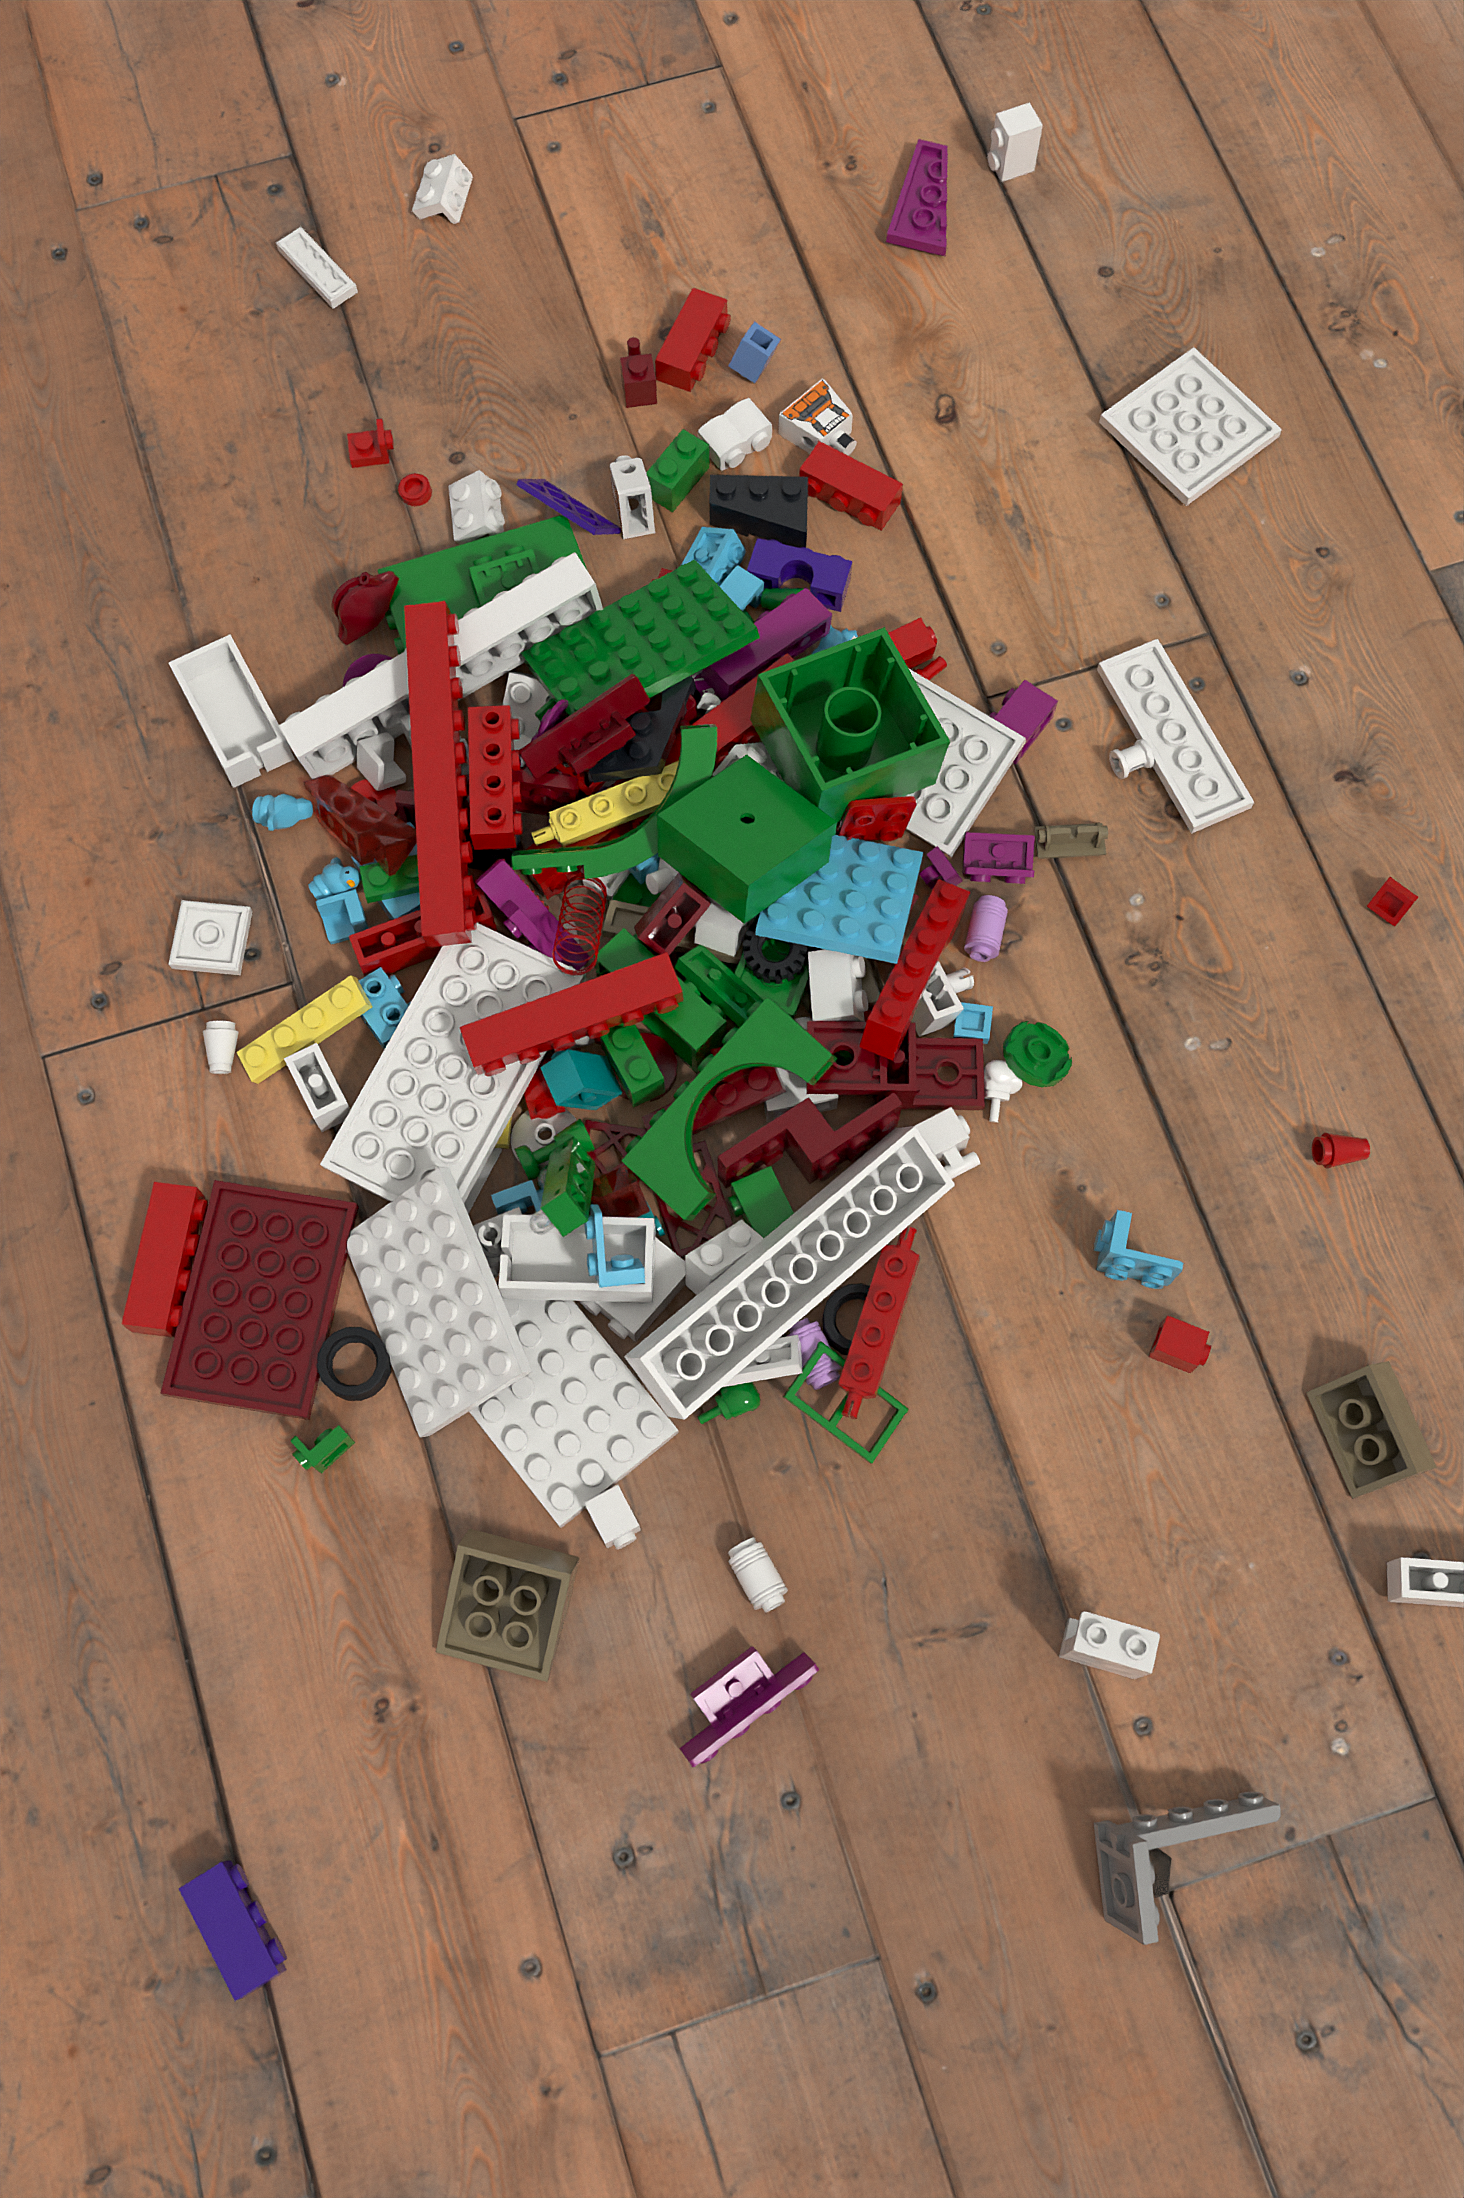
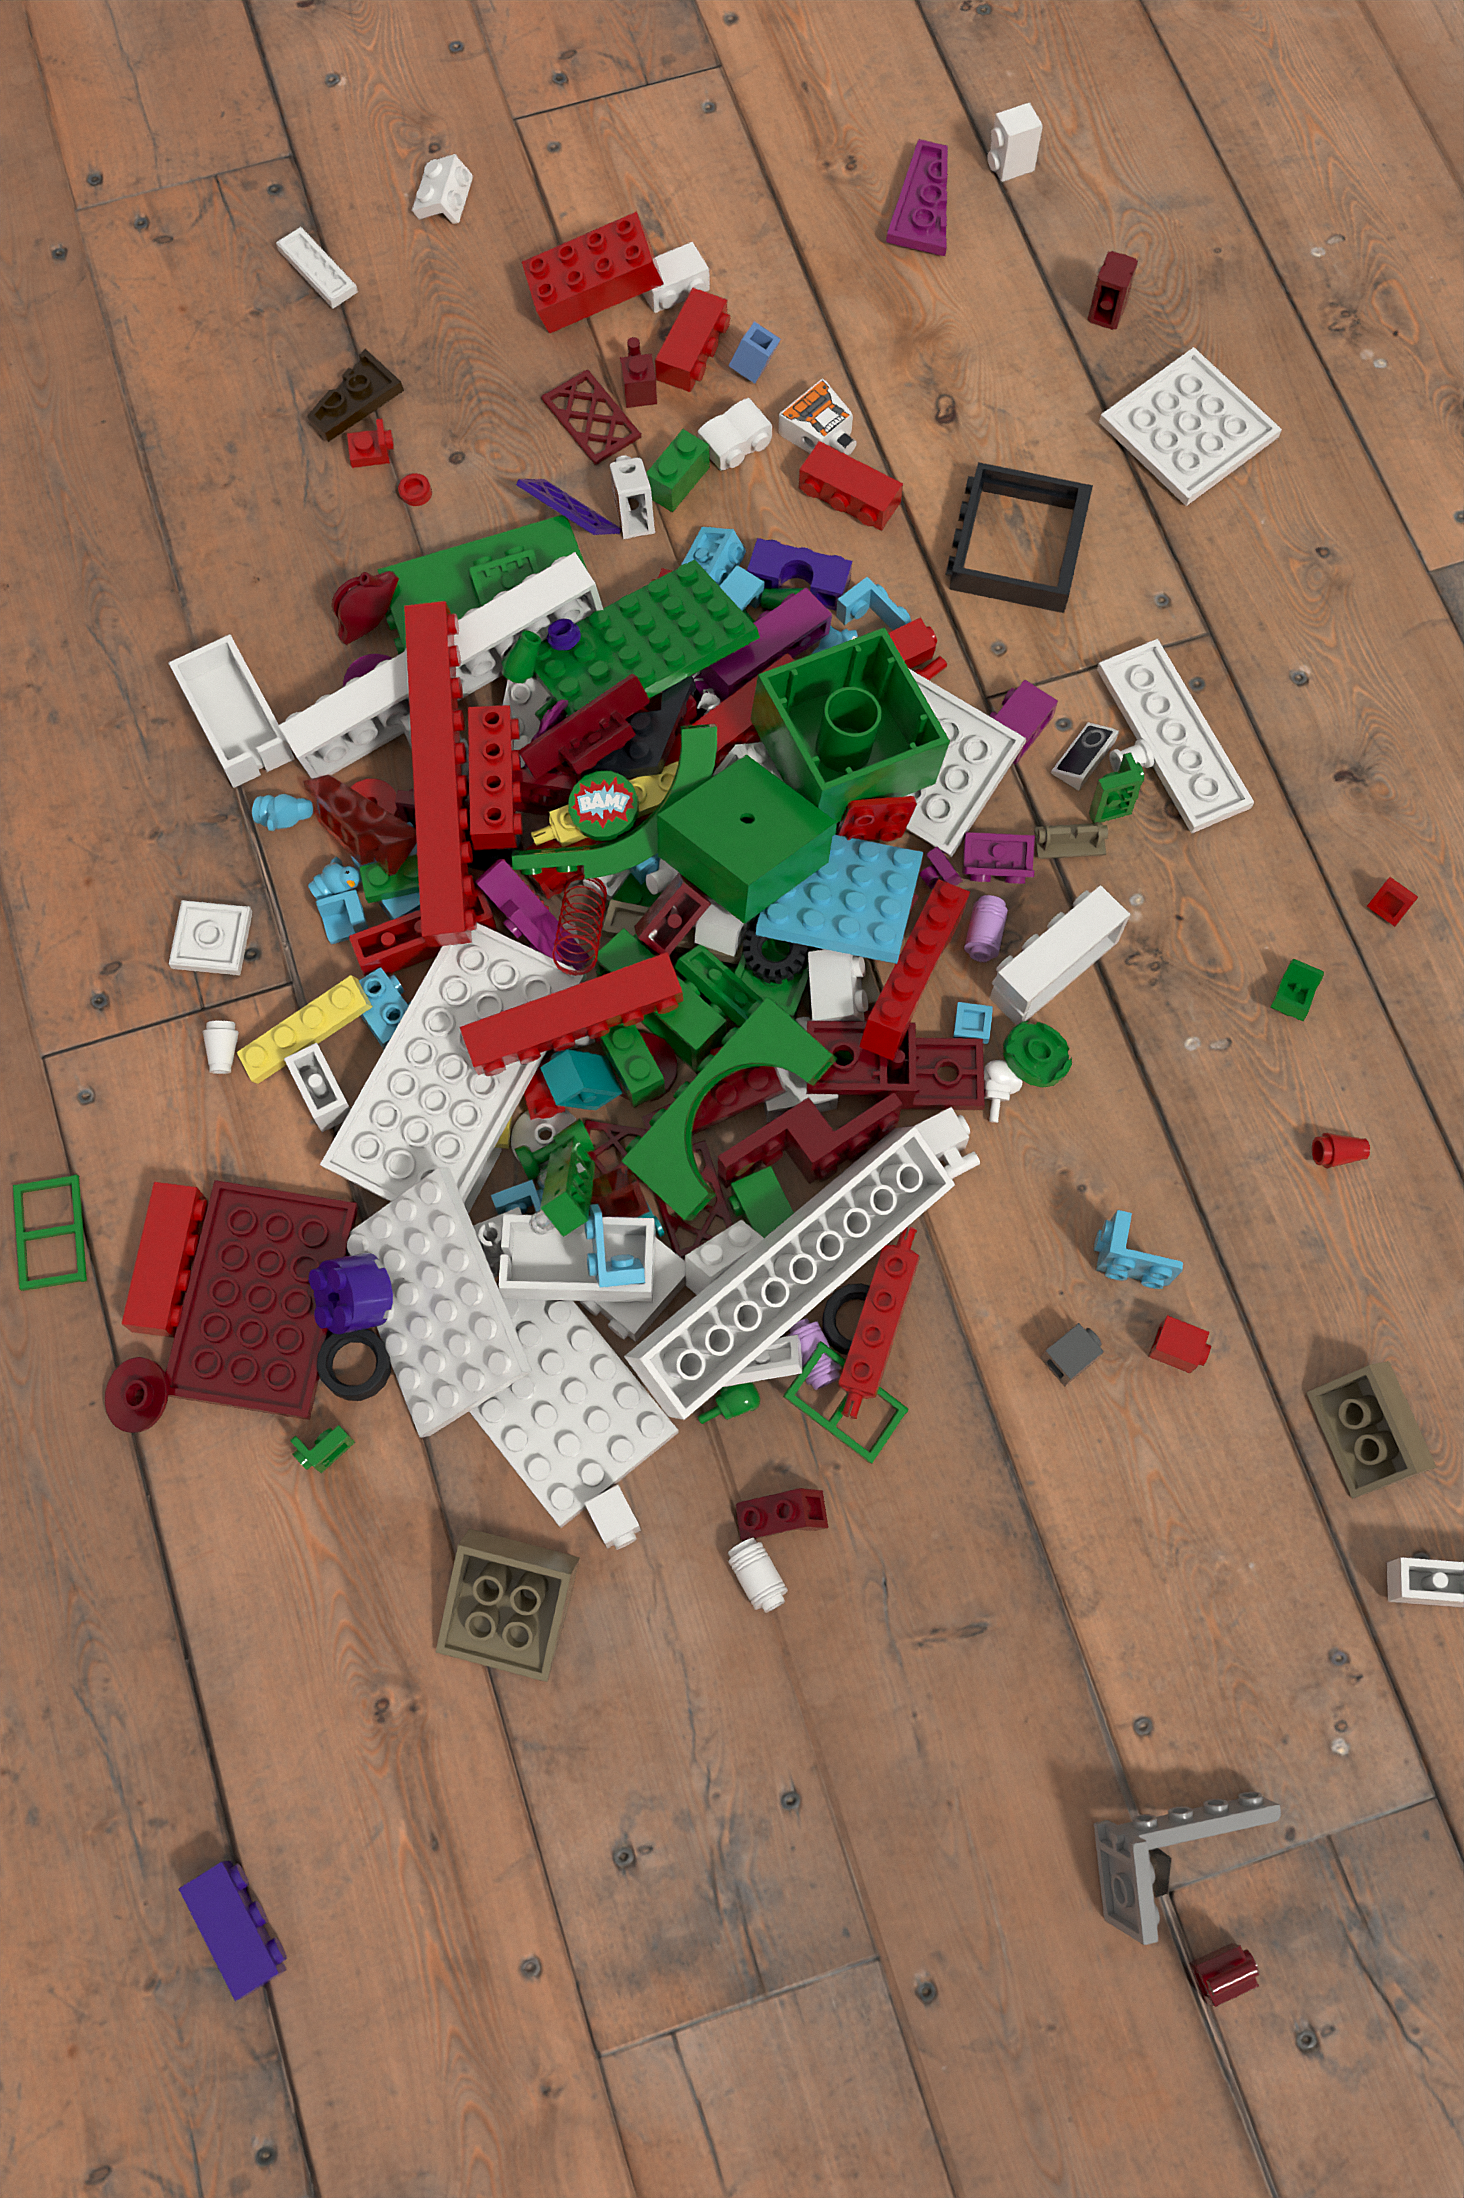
(22, 1236): none -> green window
(126, 1390): none -> dark red dish
(351, 1293): none -> dark purple brick
(357, 396): none -> dark brown wing
(377, 763): white panel -> none
(475, 507): white bracket -> none
(521, 659): none -> green cone
(563, 634): none -> dark purple plate
(568, 390): none -> dark red window
(592, 272): none -> red brick
(603, 805): none -> tile
(680, 272): none -> white brick
(739, 1697): magenta bracket -> none
(761, 506): black wedge -> none
(782, 1513): none -> dark red bracket
(865, 595): none -> medium azure bracket
(939, 1001): white brick -> none
(1026, 487): none -> black window
(1058, 955): none -> white piece
(1072, 1353): none -> dark grey brick
(1085, 754): none -> slope
(1110, 1645): white panel -> none
(1112, 290): none -> dark red brick
(1117, 791): none -> green bracket
(1225, 1974): none -> dark red brick
(1297, 989): none -> green bracket

